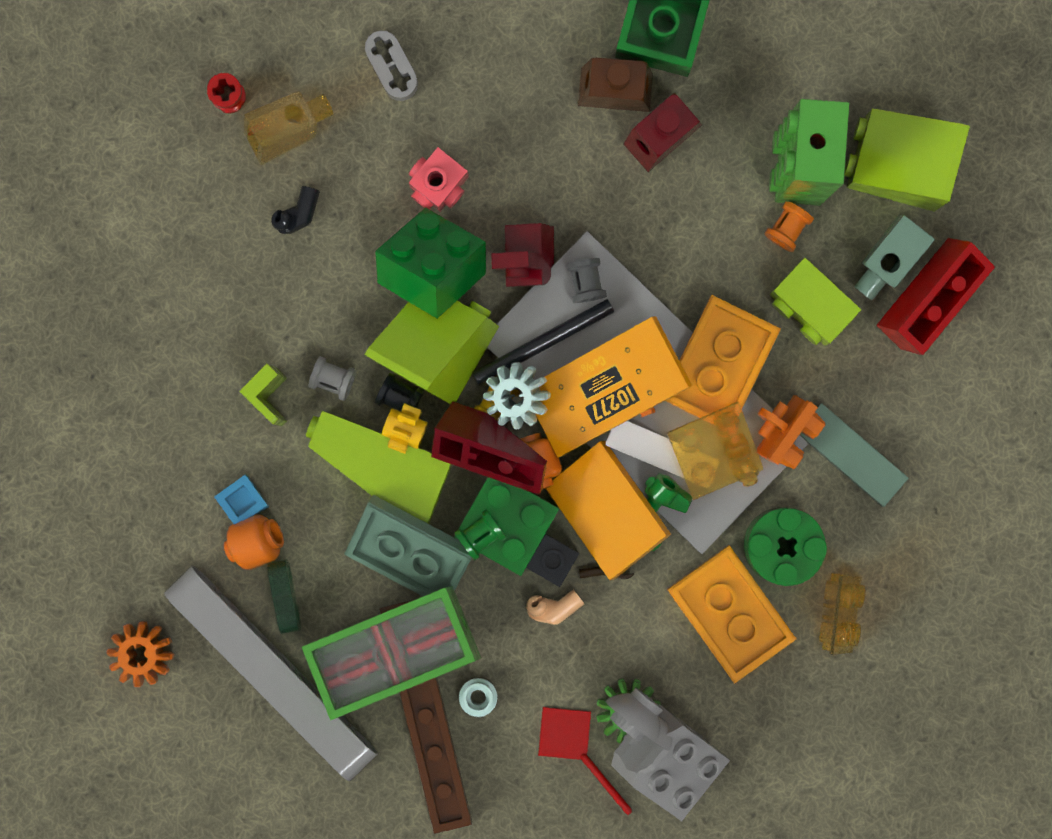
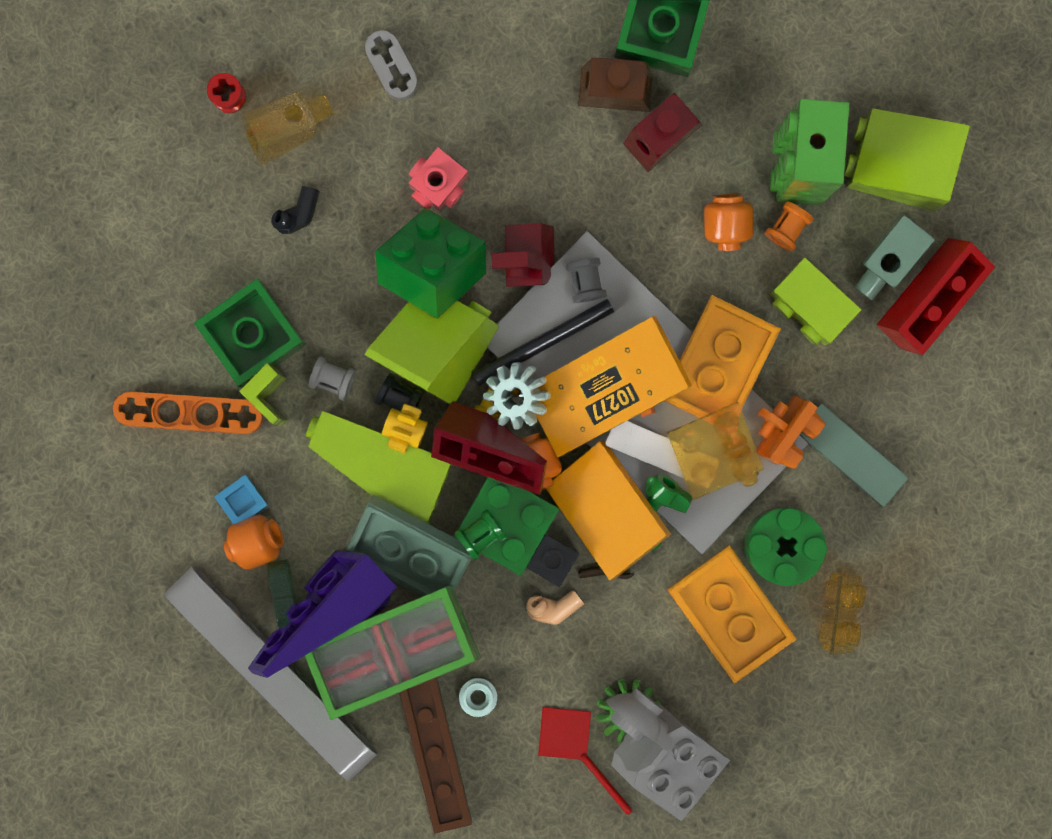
(126, 655): orange gear -> none
(188, 415): none -> orange beam
(249, 332): none -> green brick
(339, 597): none -> dark purple wedge
(728, 221): none -> orange head

